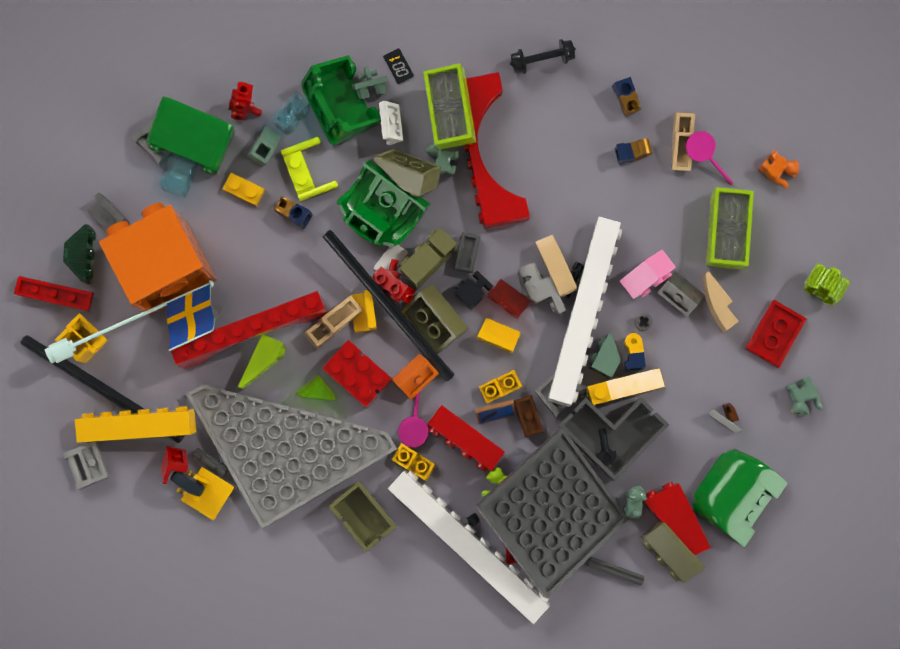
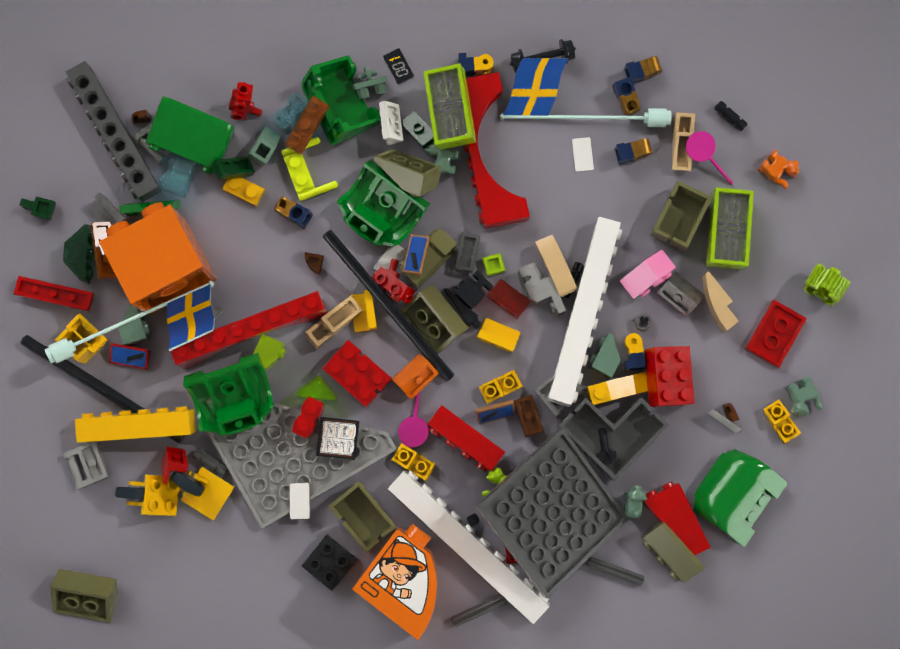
(40, 208): none -> dark green plate
(83, 74): none -> dark grey brick
(84, 595): none -> olive slope
(103, 266): none -> dark orange plate
(129, 356): none -> slope
(133, 208): none -> green wing
(134, 331): none -> sand green slope
(141, 117): none -> reddish brown tile
(157, 497): none -> yellow plate
(231, 396): none -> green piece
(233, 168): none -> dark green plate
(299, 501): none -> white sticker
(306, 422): none -> red brick
(307, 125): none -> dark orange plate
(314, 262): none -> reddish brown tile
(329, 562): none -> black brick
(337, 438): none -> tile
(402, 580): none -> brick
(416, 254): none -> slope
(418, 129): none -> plate
(470, 316): none -> black piece
(476, 65): none -> leg
(478, 610): none -> dark grey axle
(493, 264): none -> lime tile
(537, 89): none -> flag
(582, 154): none -> white sticker
(643, 69): none -> leg
(669, 376): none -> red brick
(681, 216): none -> olive piece
(730, 116): none -> black axle
(781, 421): none -> yellow slope

